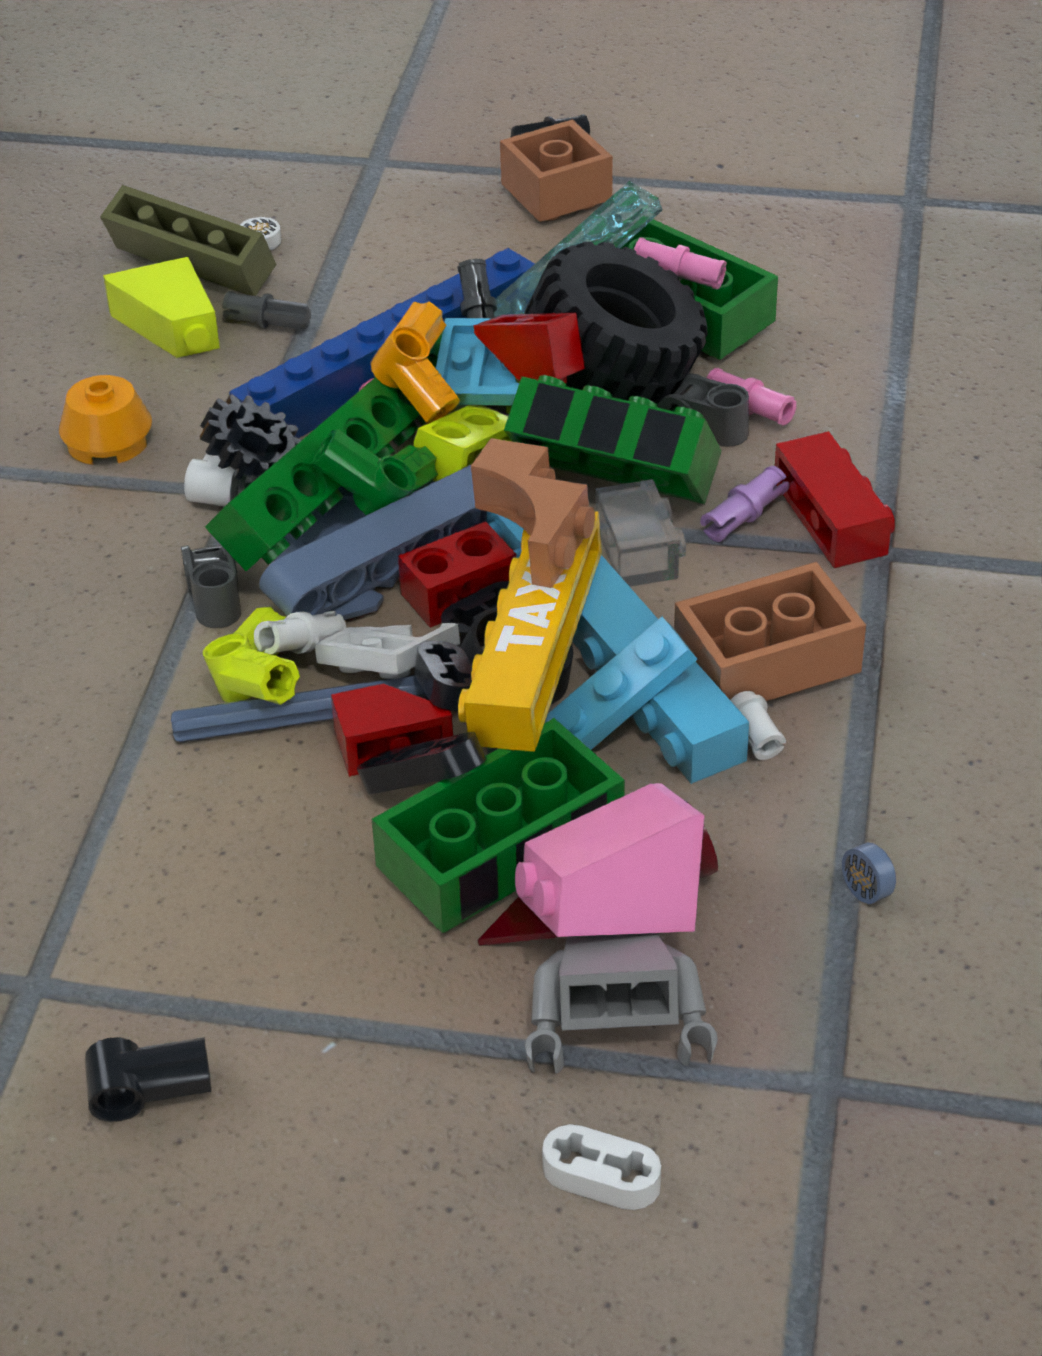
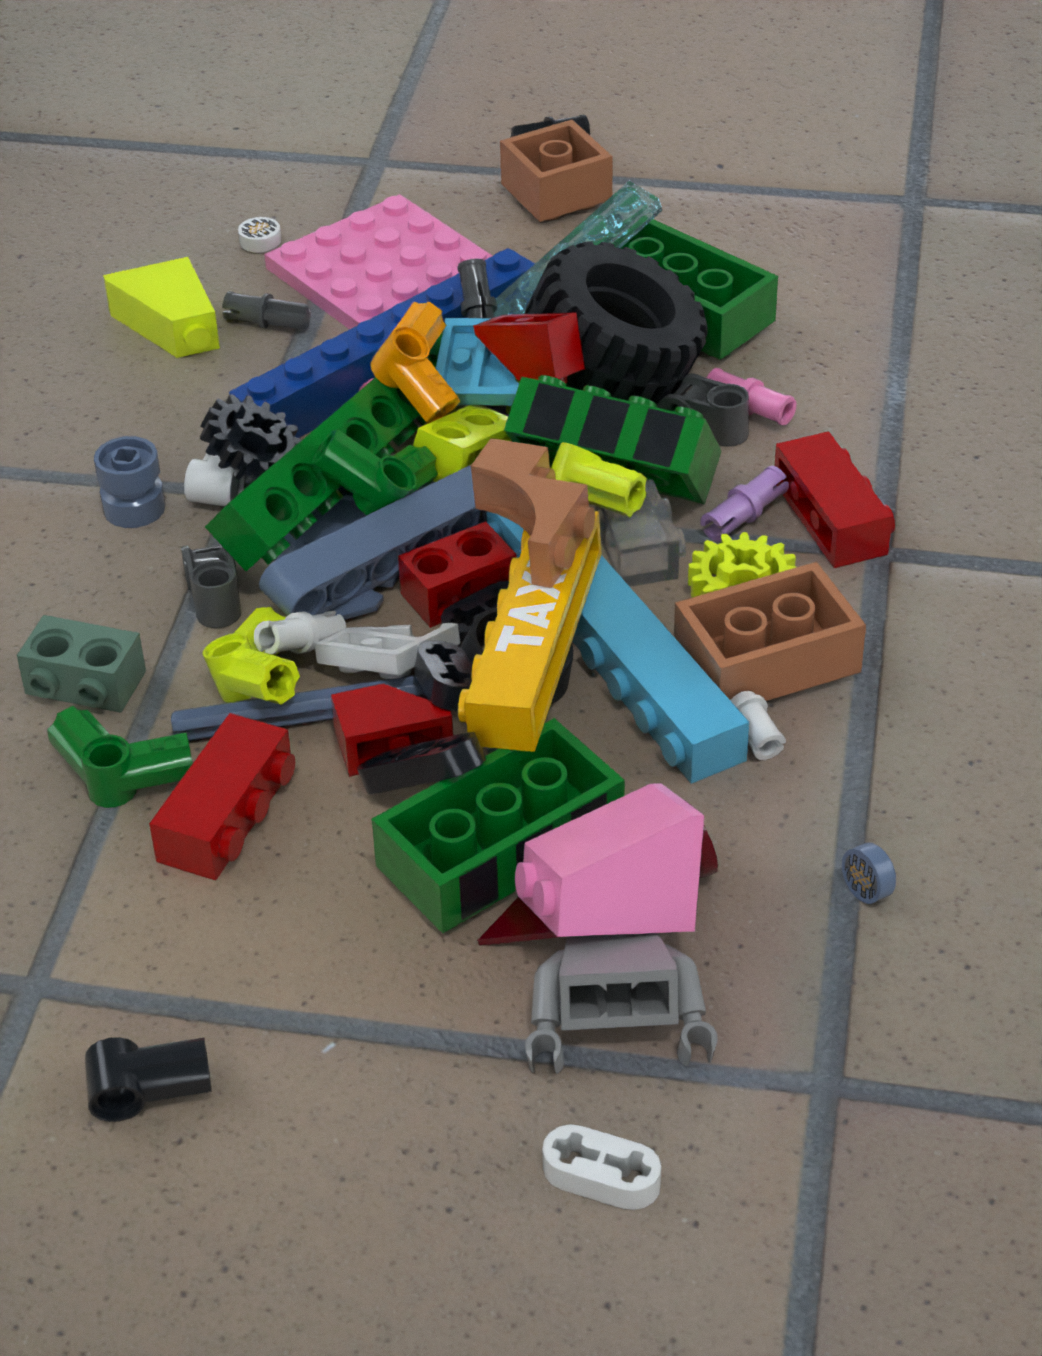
(81, 663): none -> sand green brick
(104, 419): light orange cone -> none
(110, 763): none -> green piece
(129, 481): none -> sand blue wheel
(170, 231): olive brick -> none
(222, 796): none -> red brick
(372, 260): none -> bright pink plate
(607, 483): none -> neon yellow piece
(624, 684): medium azure plate -> none
(684, 263): bright pink pin -> none
(735, 563): none -> neon yellow gear

